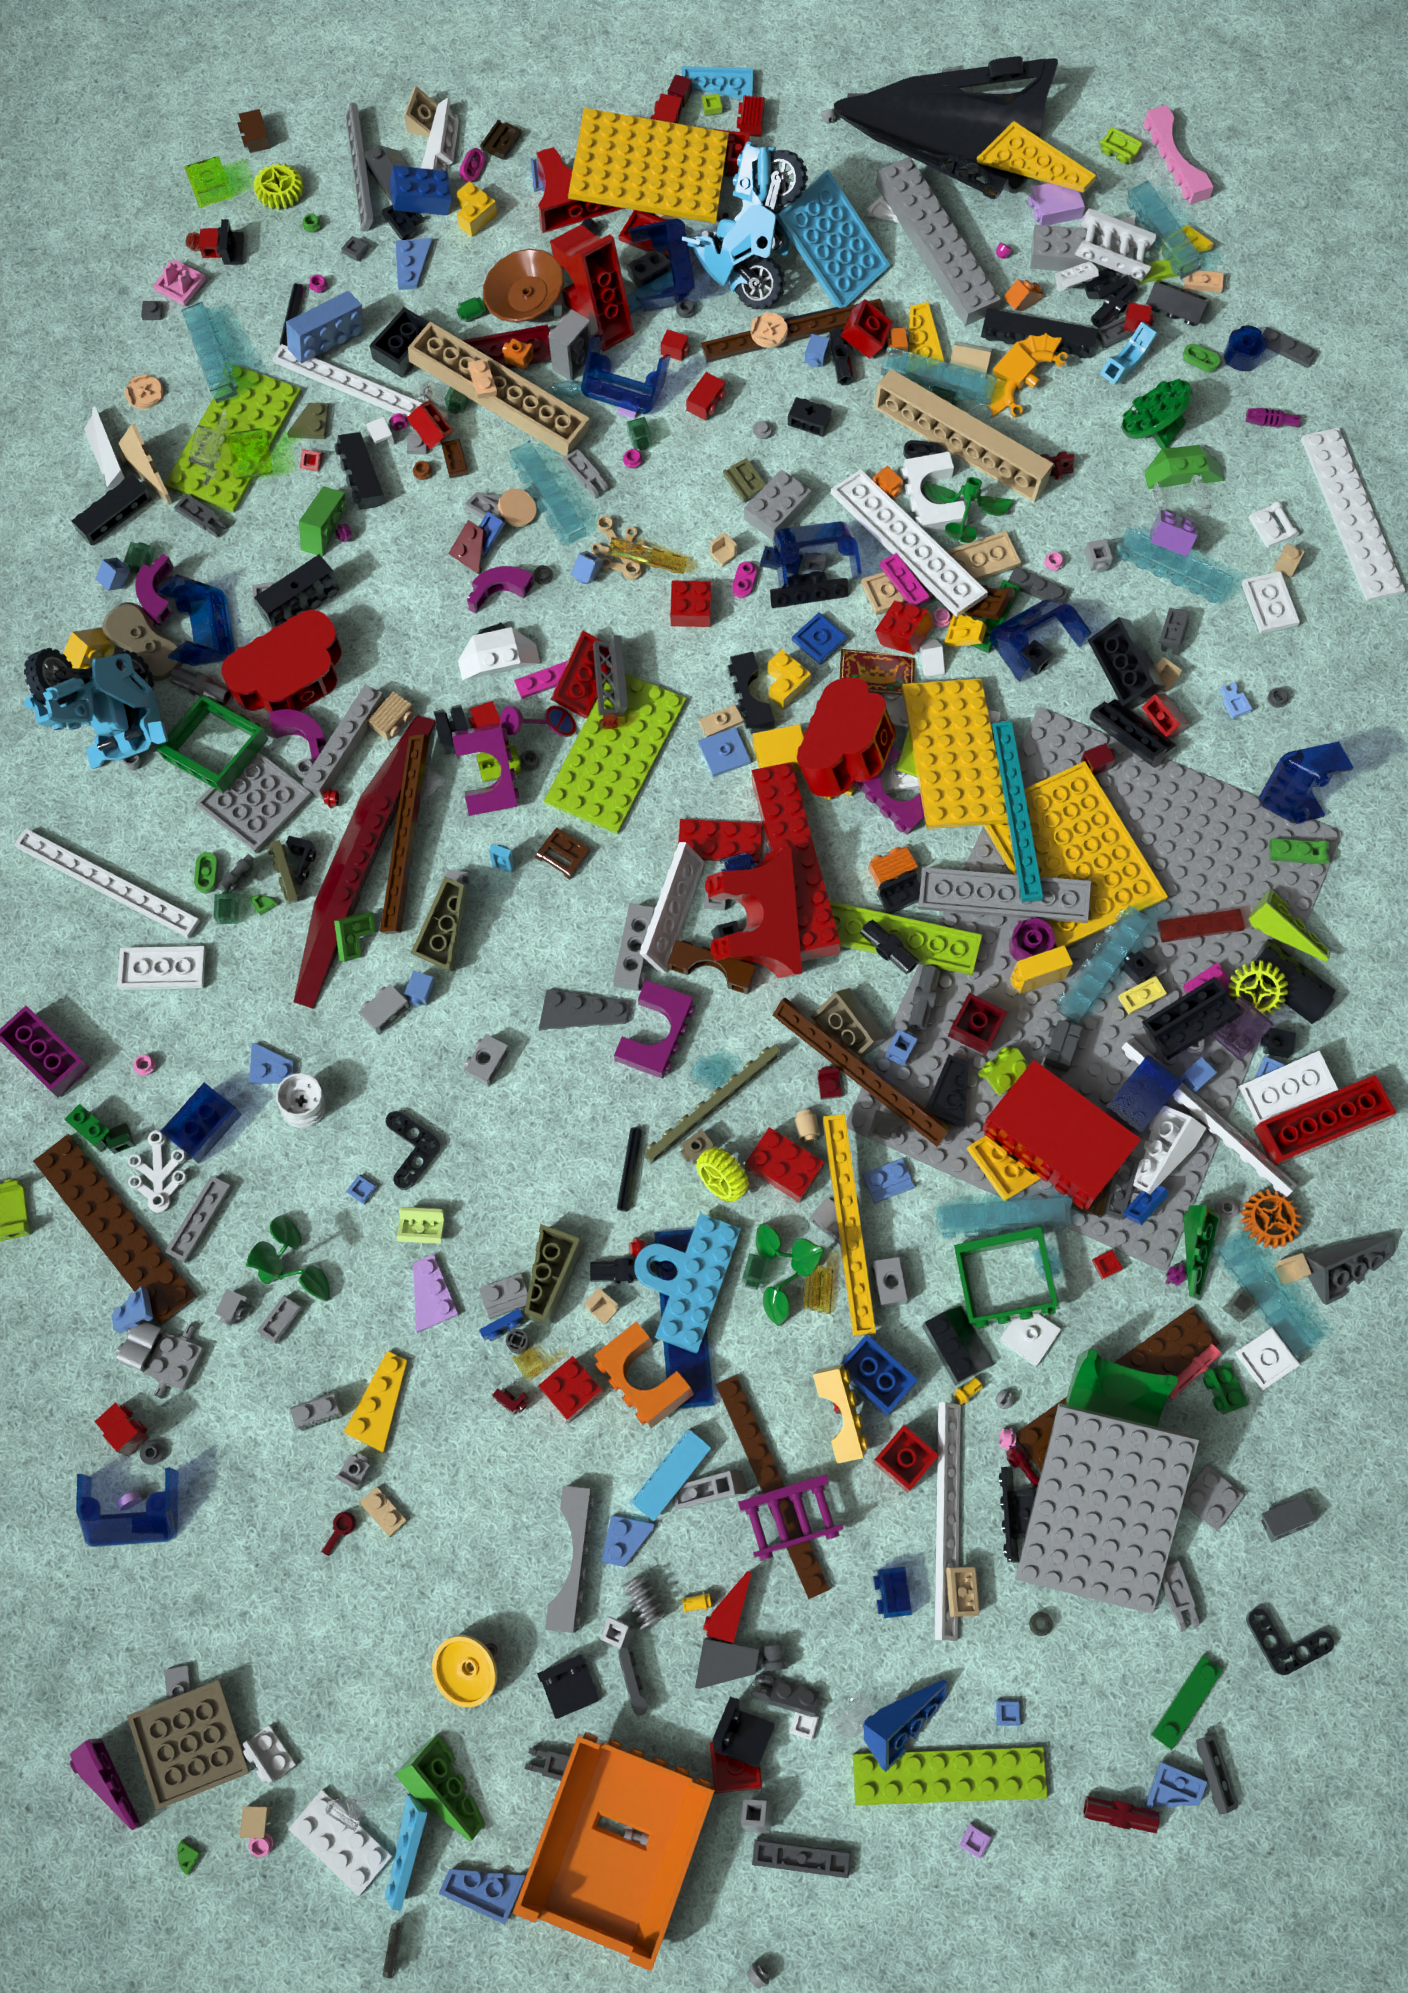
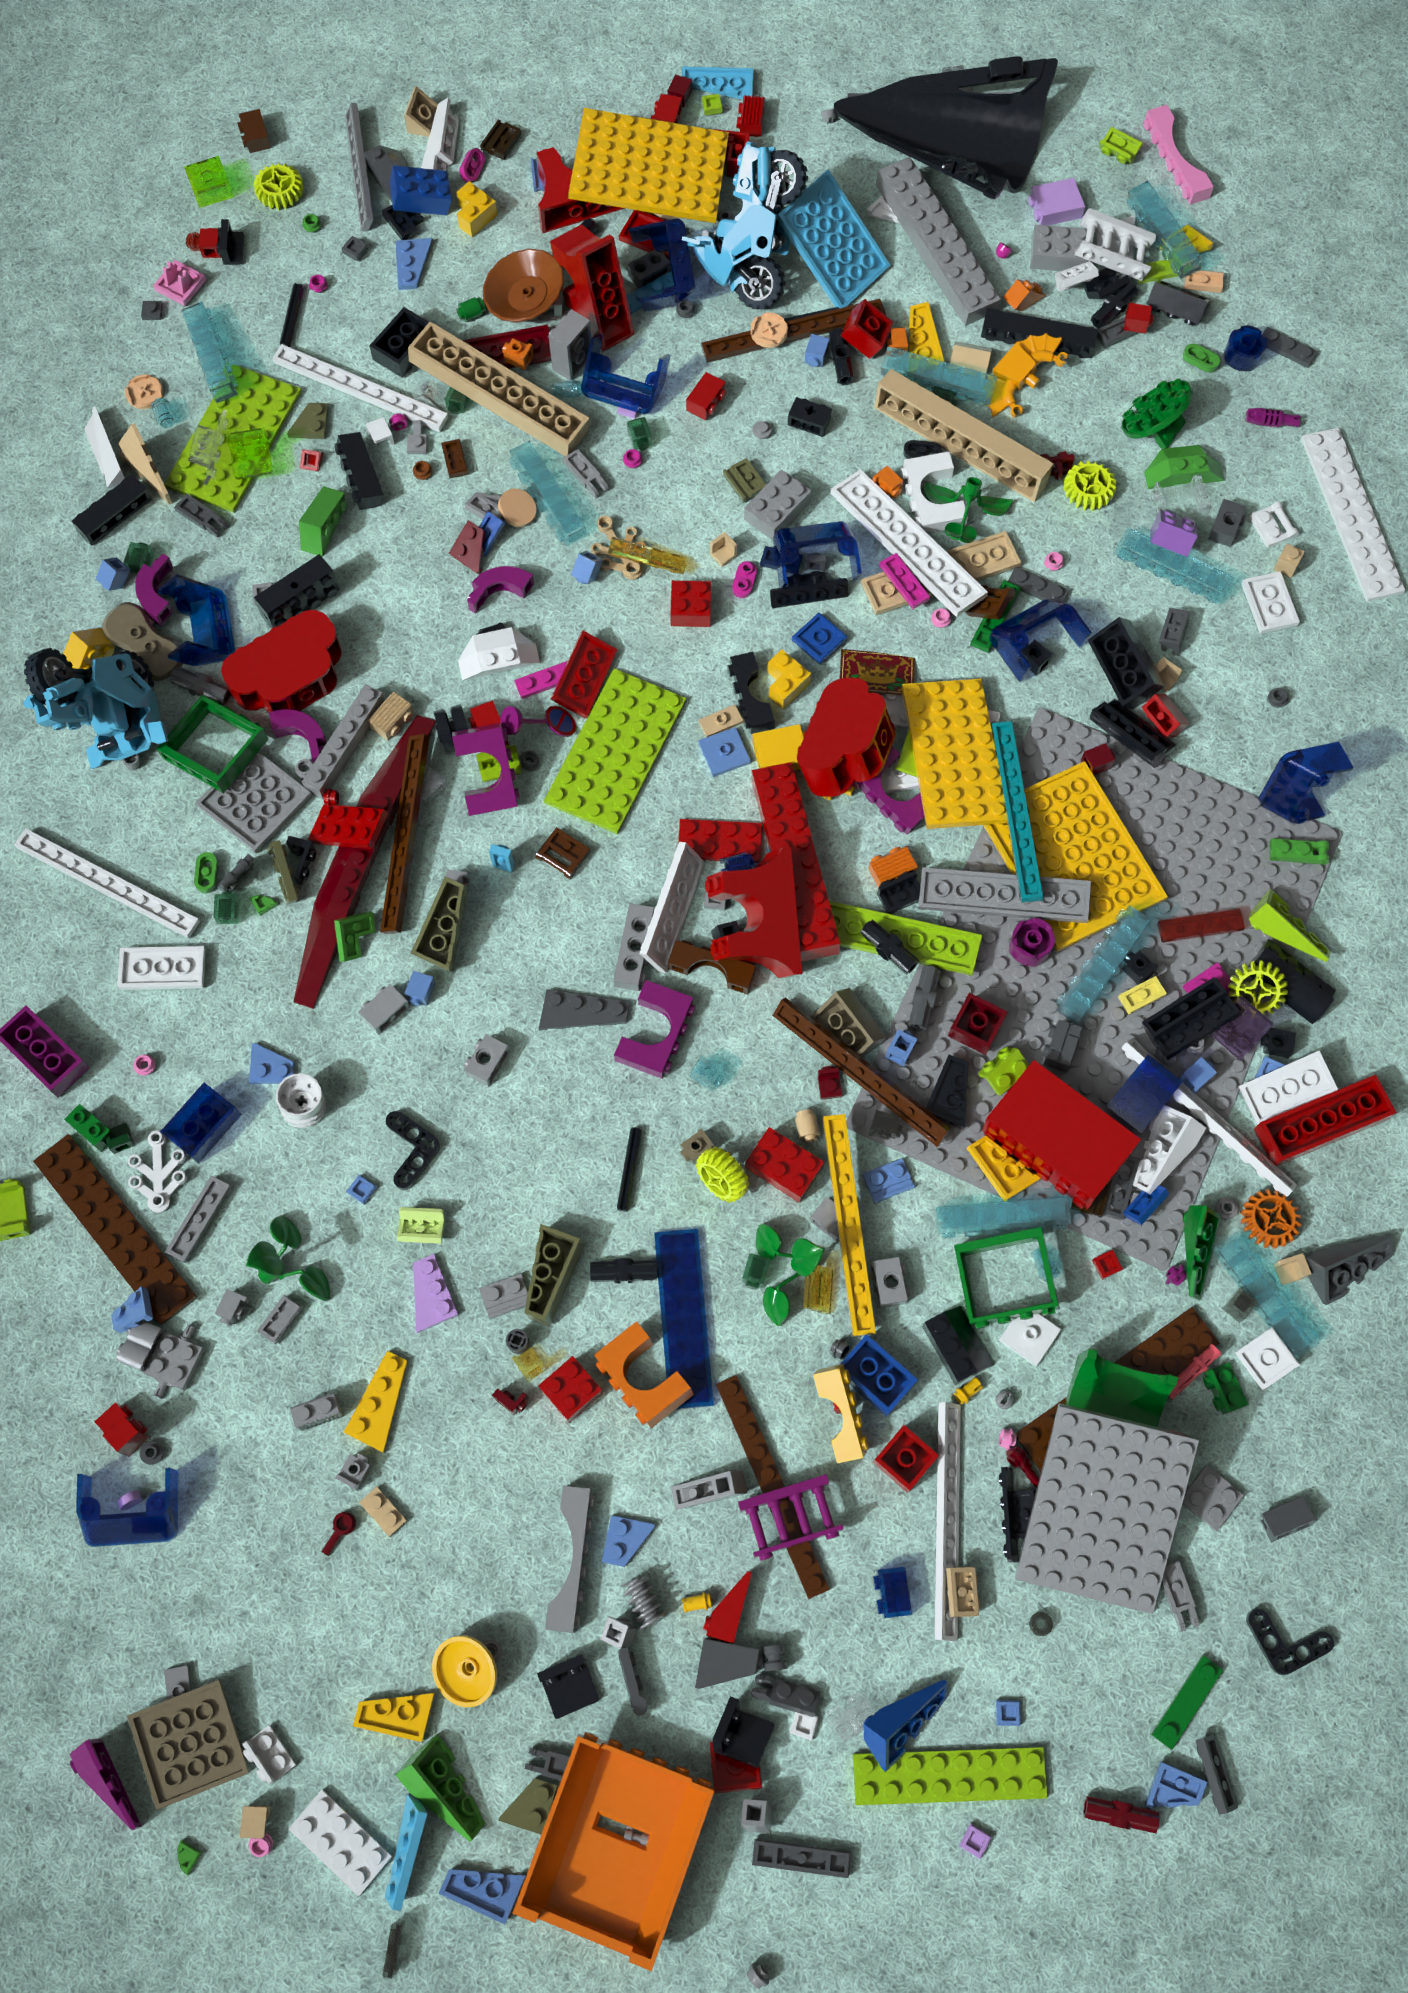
(163, 412): none -> clear light blue brick
(324, 326): medium blue brick -> none
(343, 532): magenta plate -> none
(348, 826): none -> red plate
(351, 1809): clear slope -> none
(397, 1716): none -> yellow wing
(429, 424): red brick -> none
(482, 378): light nougat plate -> none
(493, 1330): blue plate -> none
(531, 1806): none -> olive wing
(543, 569): clear smoke plate -> none
(601, 1306): tan panel -> none
(609, 721): clear red plate -> none
(617, 676): dark grey fence -> none
(636, 1246): red plate -> none
(670, 1475): medium azure brick -> none
(675, 345): red brick -> none
(697, 1280): medium azure plate -> none
(704, 1109): olive plate -> none
(840, 1348): none -> dark grey plate
(904, 627): red brick -> none
(931, 658): white slope -> none
(964, 631): yellow wing -> none
(1029, 156): yellow wing -> none
(1041, 970): yellow brick -> none
(1096, 494): none -> neon yellow gear
(1098, 555): light grey brick -> none
(1130, 357): medium azure arch -> none
(1228, 513): none -> dark grey brick
(1235, 703): light blue plate -> none

